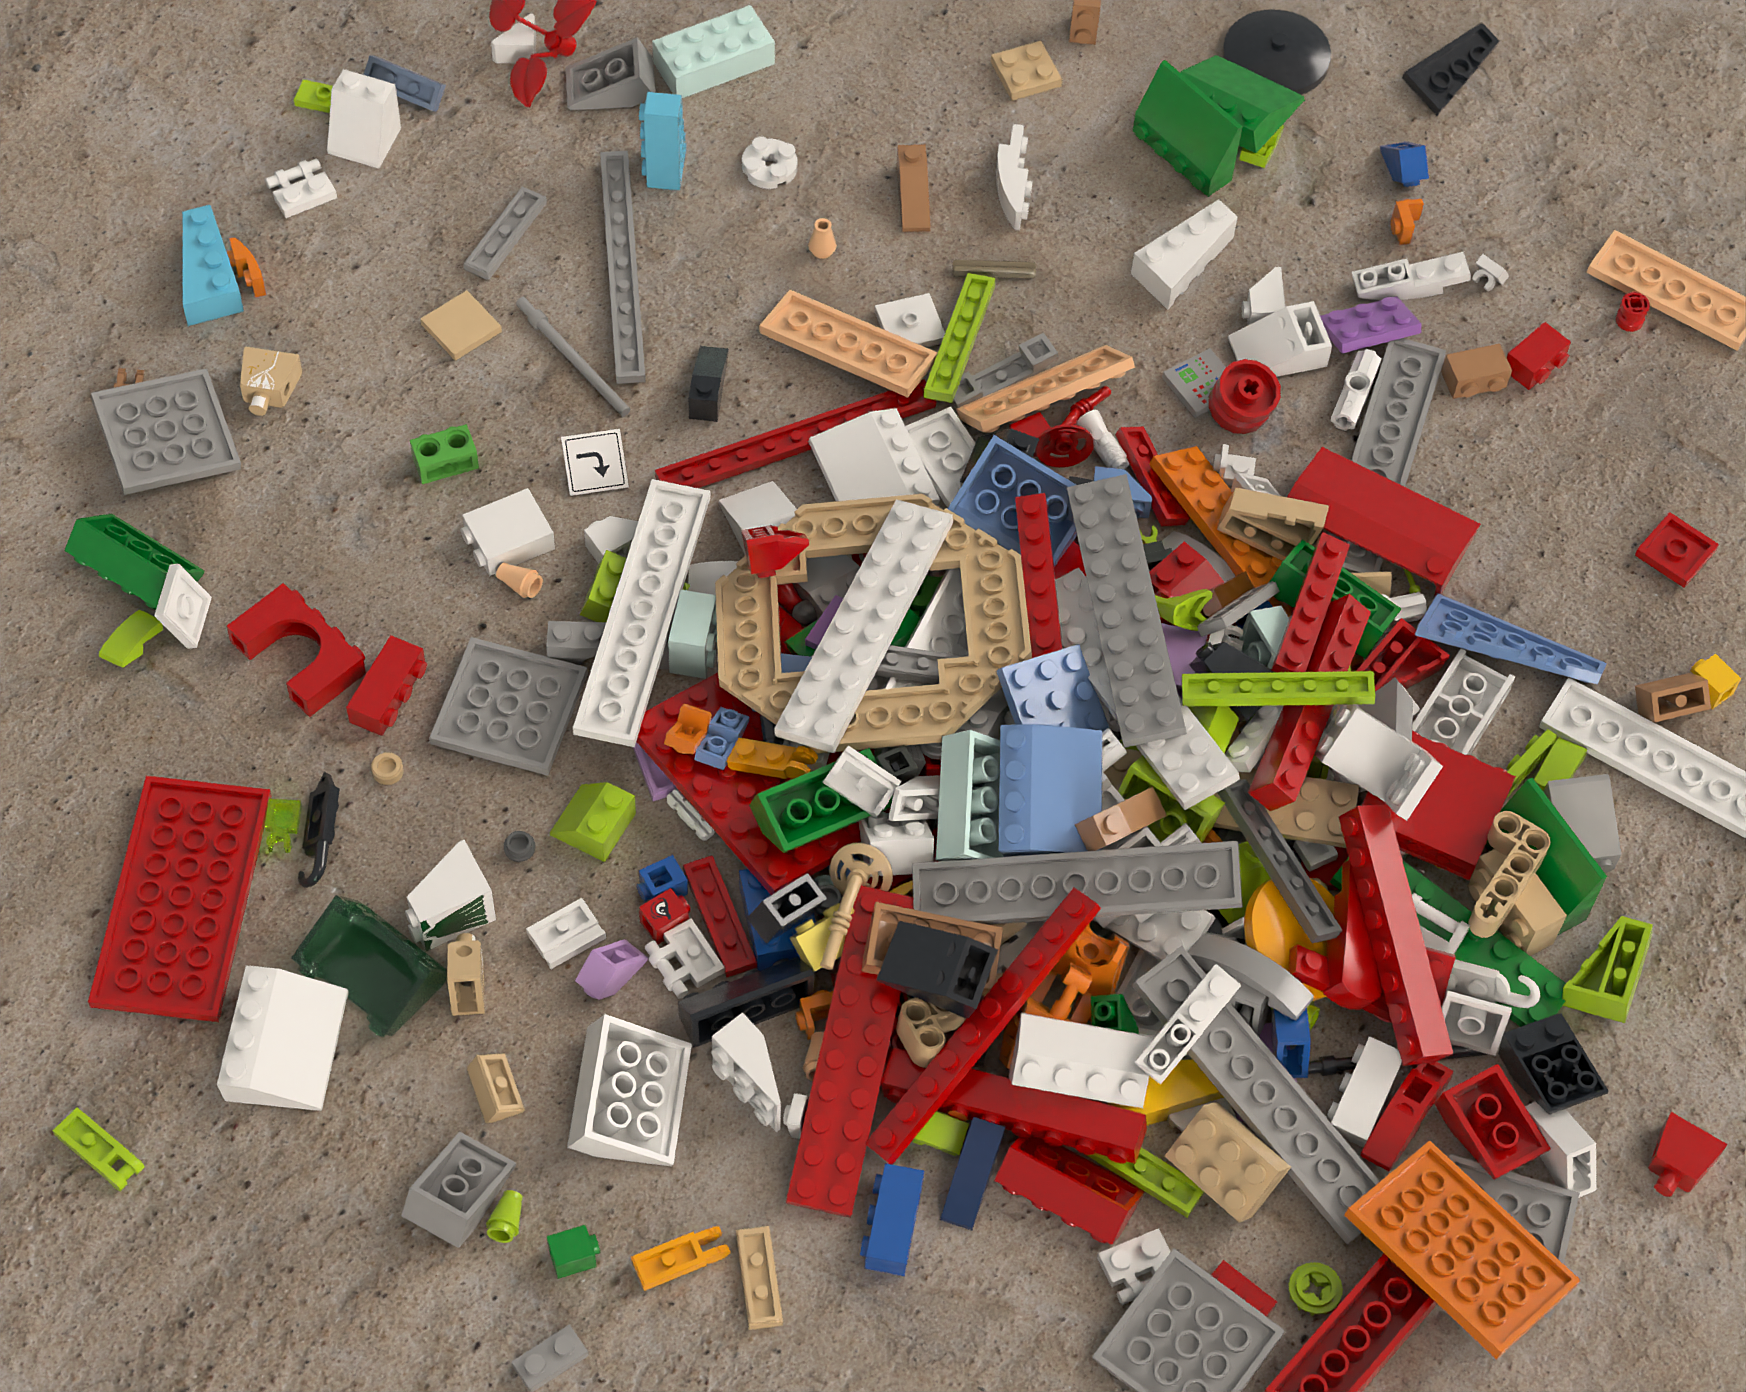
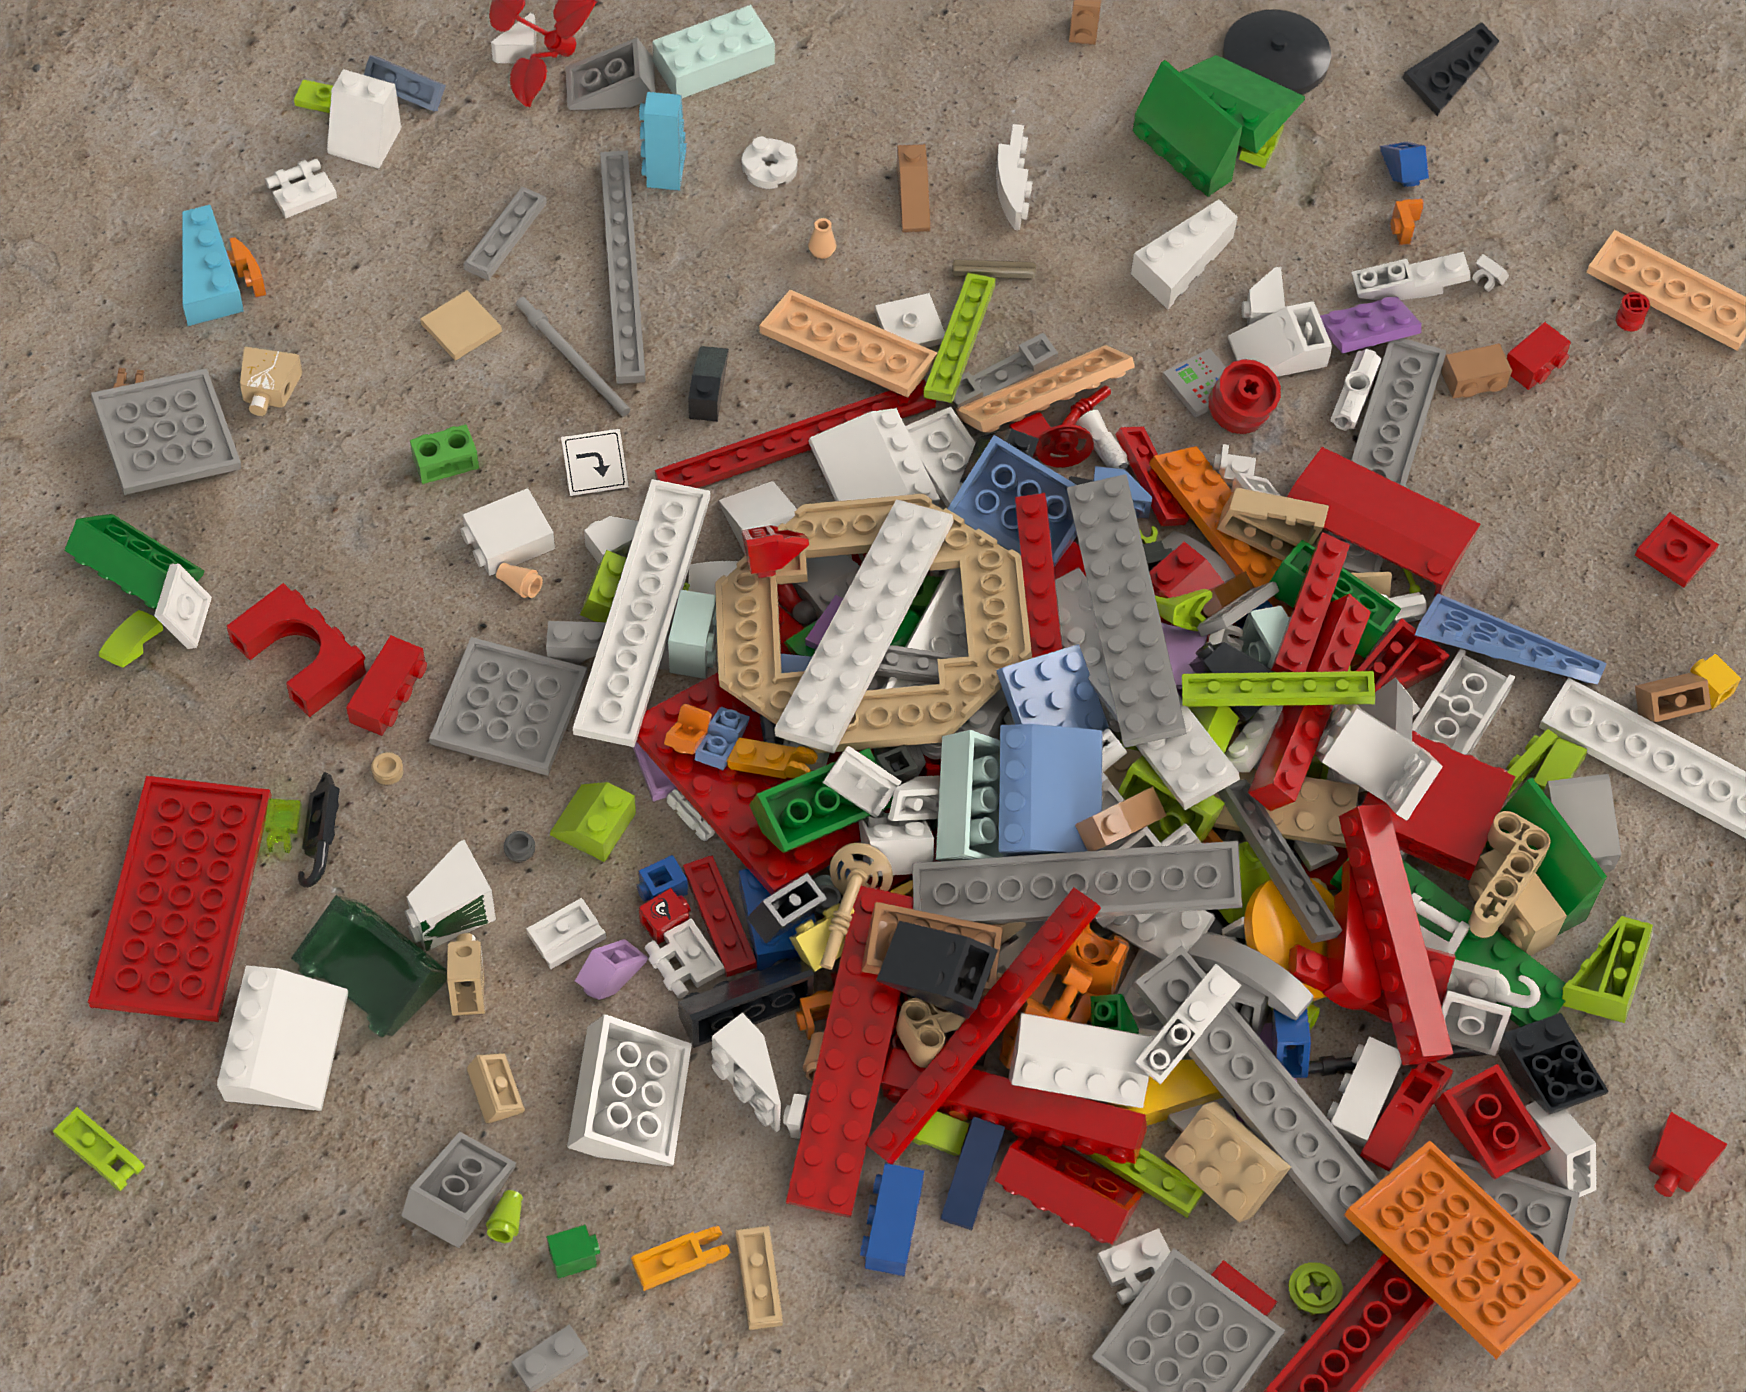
(1026, 70): tan plate -> none

